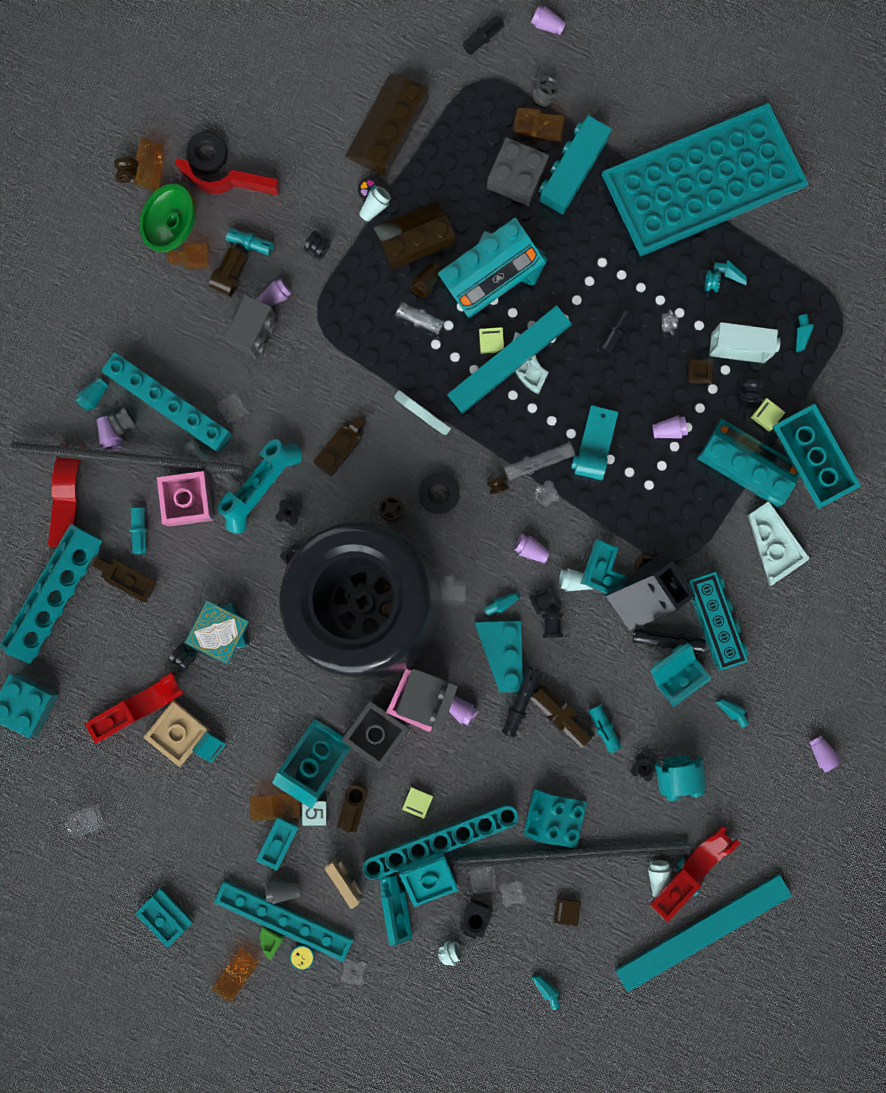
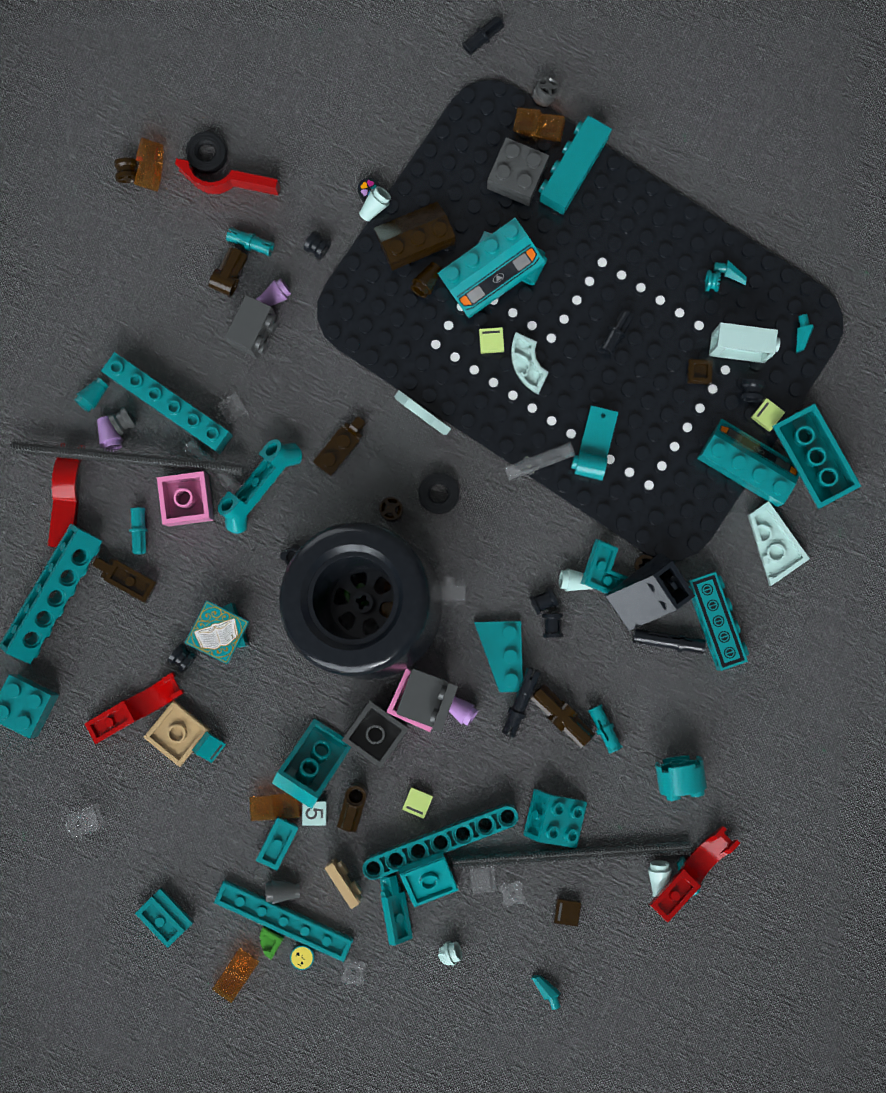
(167, 218): green dish -> none
(194, 256): clear orange plate -> none
(292, 518): black plate -> none
(388, 124): dark brown slope -> none
(419, 318): clear pin -> none
(476, 908): black brick -> none
(498, 485): dark brown bush -> none
(501, 603): teal bar -> none
(509, 359): teal tile -> none
(530, 548): lavender cone -> none
(546, 493): clear plate -> none
(547, 20): lavender cone -> none
(637, 770): black plate -> none
(669, 322): clear plate -> none
(670, 428): lavender cone -> none
(679, 674): teal bracket -> none
(703, 932): teal tile -> none
(704, 179): teal plate -> none
(733, 711): teal bar -> none
(825, 755): lavender cone -> none

